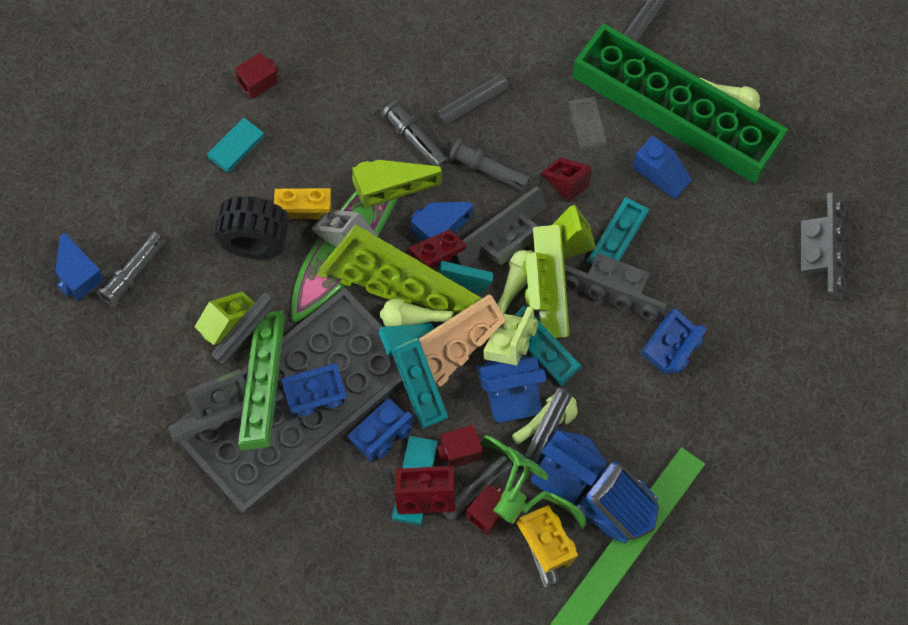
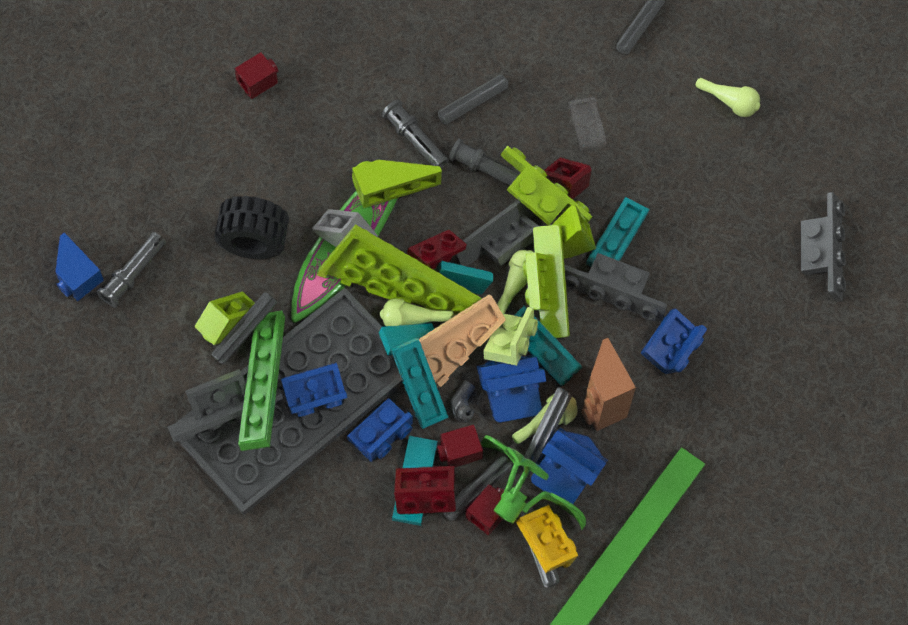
(235, 145): teal tile -> none
(304, 203): yellow bracket -> none
(440, 217): blue slope -> none
(460, 404): none -> dark grey arm
(537, 191): none -> lime bracket
(608, 390): none -> nougat slope
(620, 504): blue piece -> none
(662, 167): blue slope -> none
(679, 103): green brick -> none

